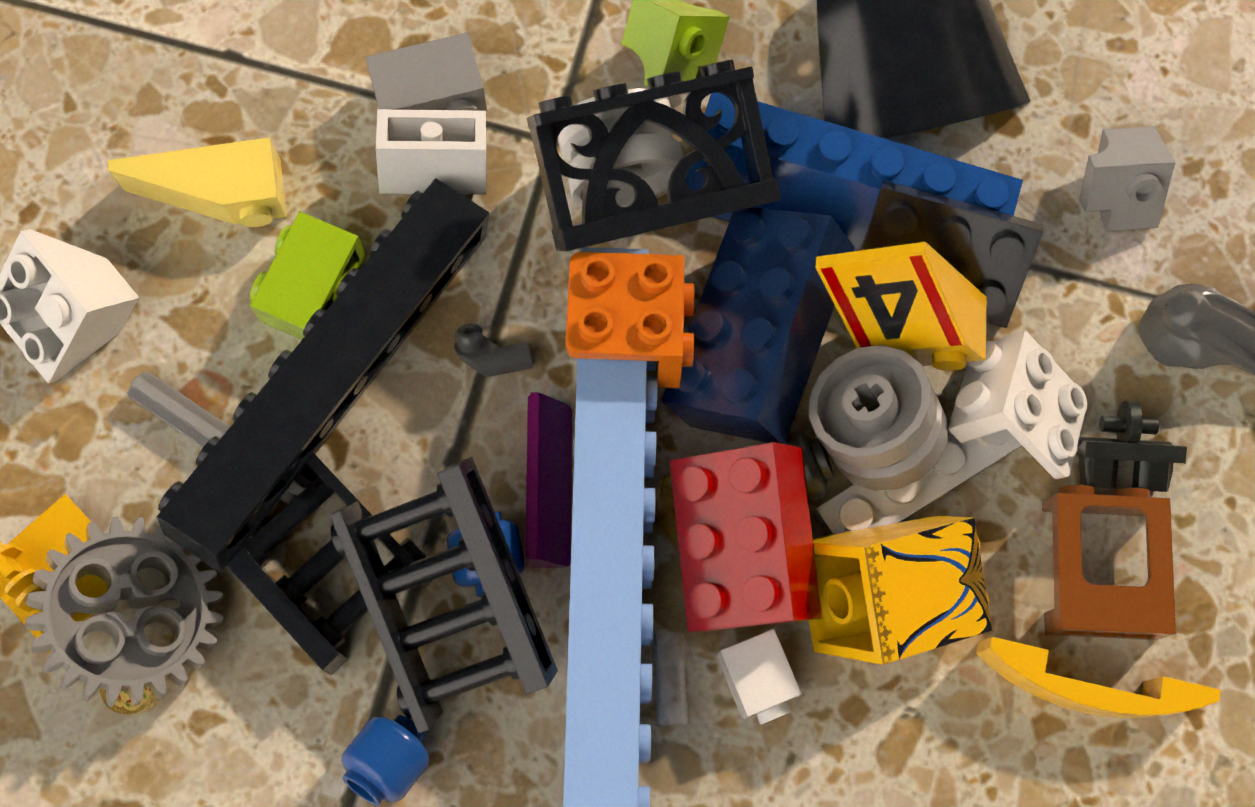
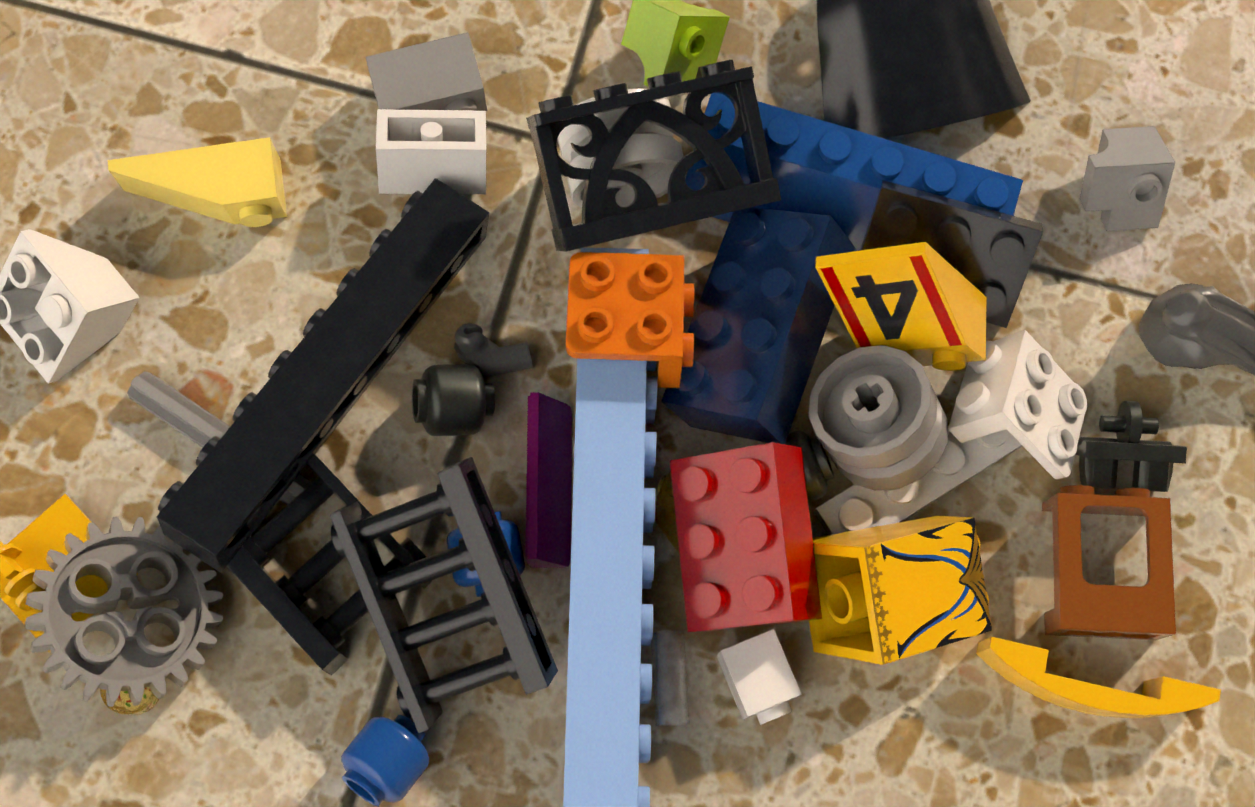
(304, 273): lime brick -> none
(452, 400): none -> pearl dark grey head

